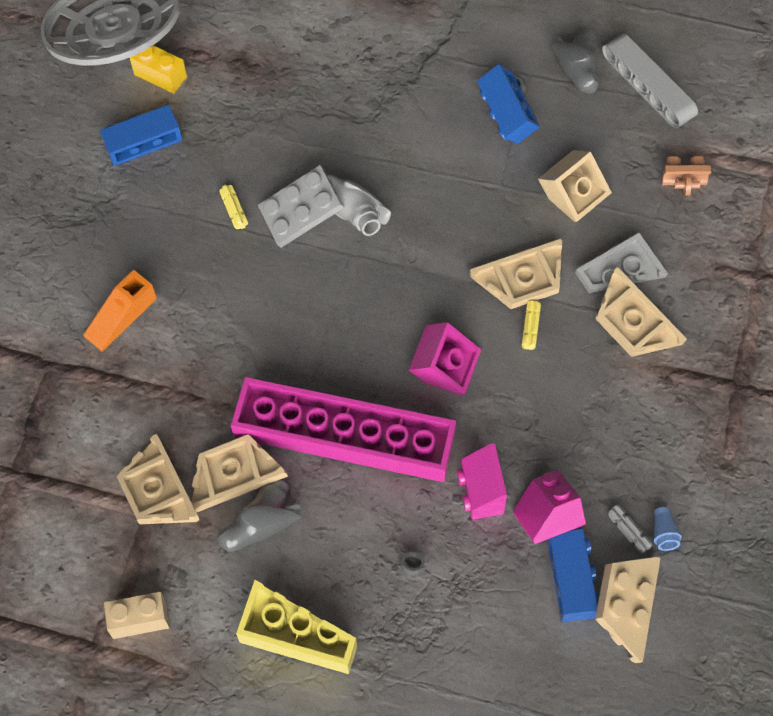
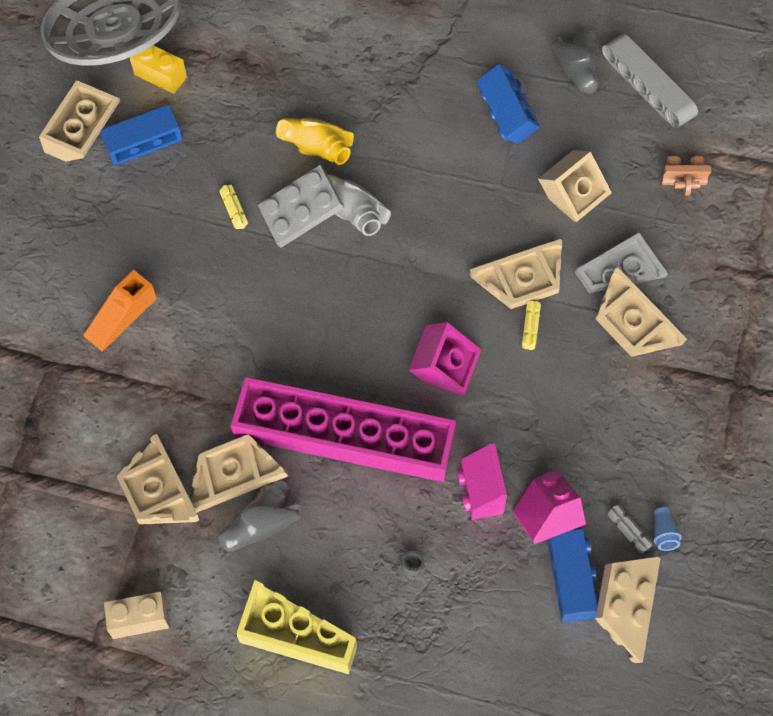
(77, 122): none -> tan slope
(317, 138): none -> yellow animal

